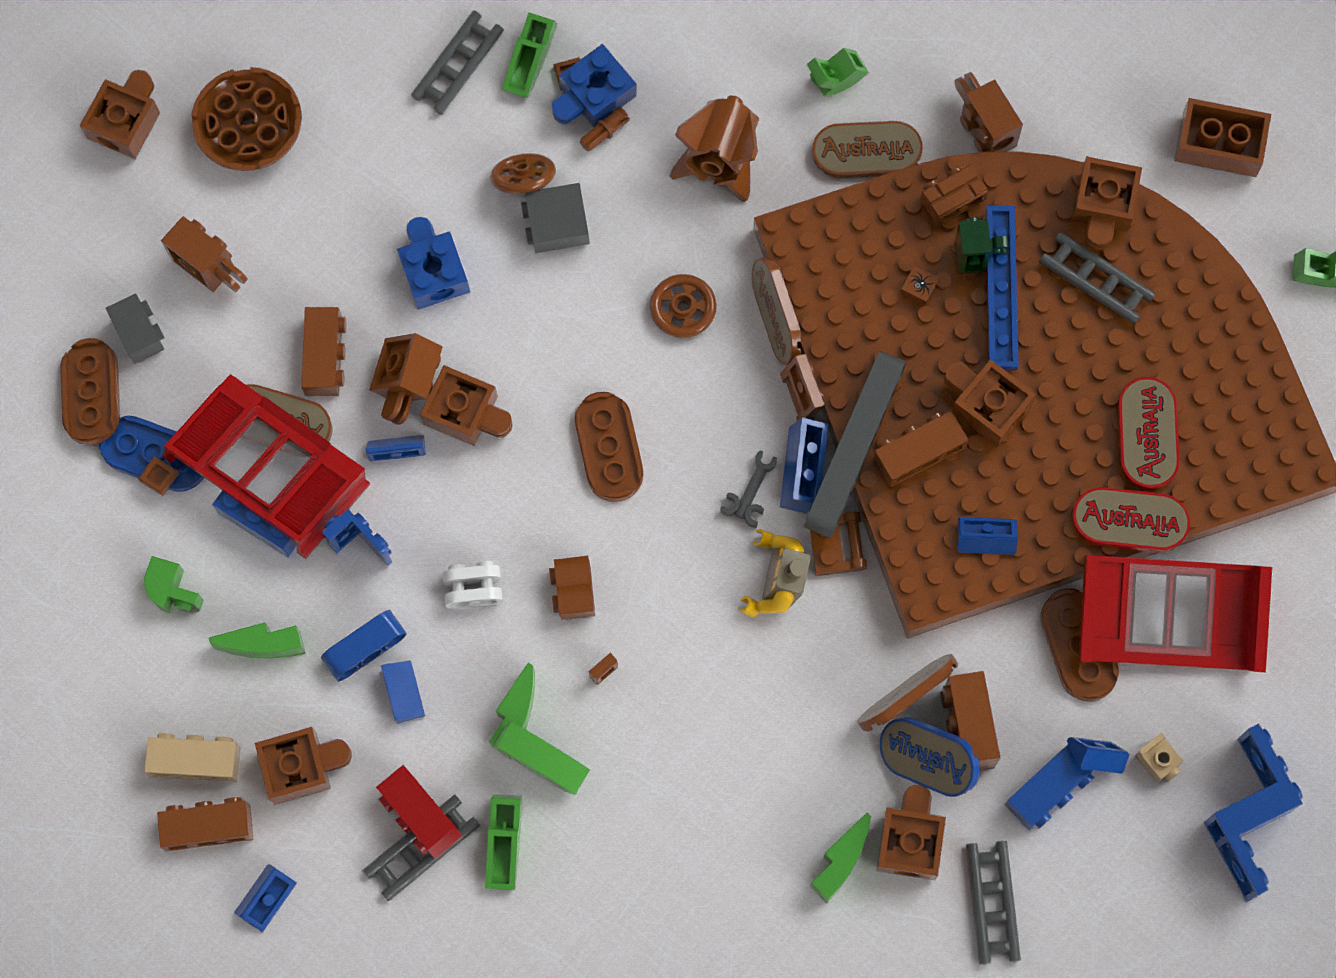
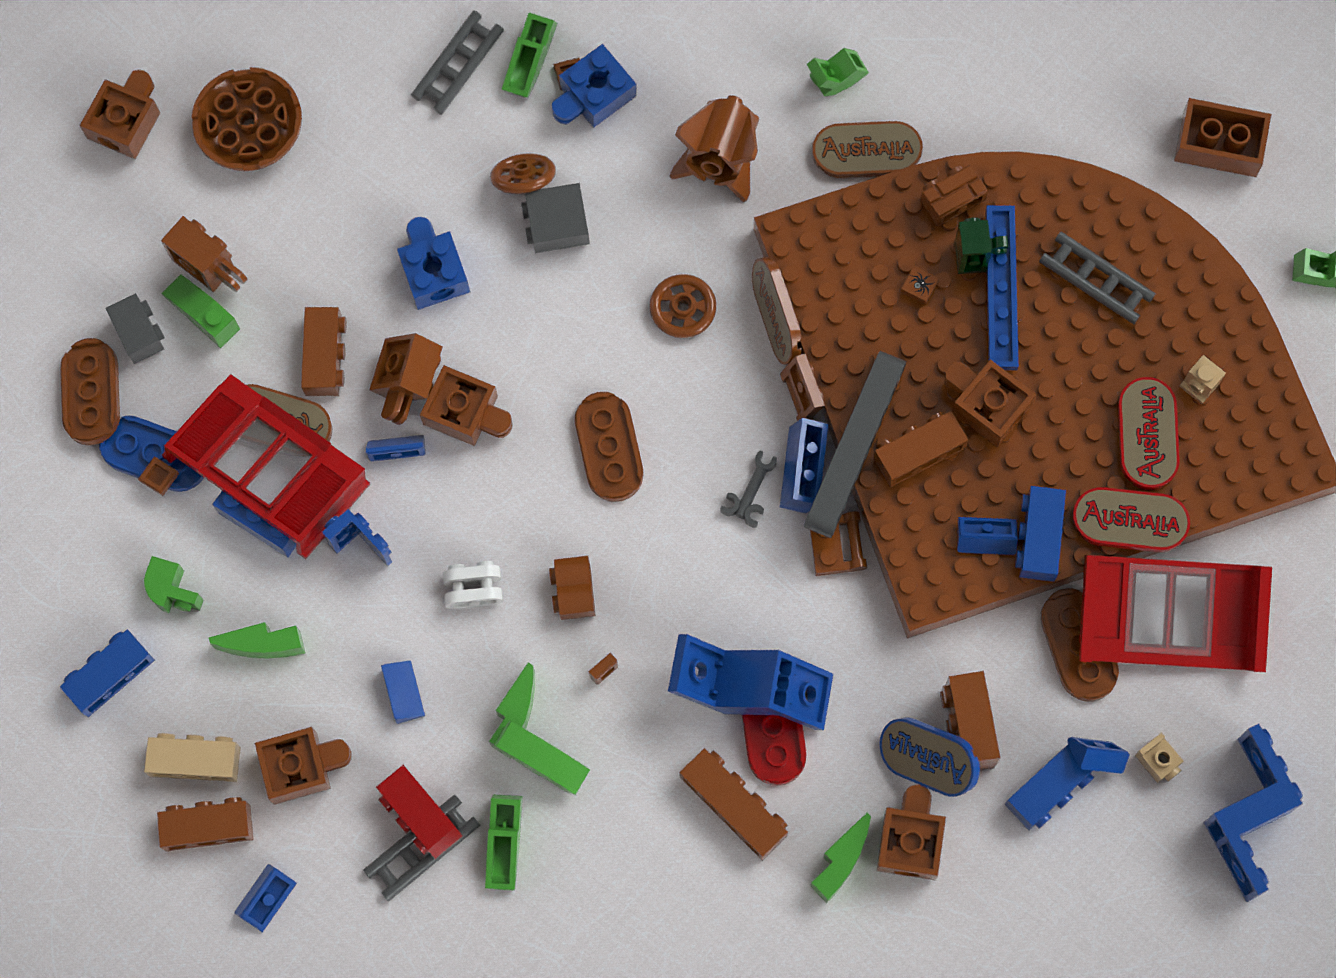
(106, 672): none -> blue brick
(202, 310): none -> bright green slope
(363, 645): blue beam -> none
(604, 129): dark orange axle -> none
(734, 804): none -> dark orange brick
(750, 682): none -> blue bracket
(774, 748): none -> red tile
(784, 578): torso -> none
(908, 692): dark orange tile -> none
(983, 918): dark grey bar -> none
(988, 115): dark orange brick -> none
(1041, 533): none -> blue brick
(1105, 199): dark orange brick -> none
(1202, 379): none -> tan brick

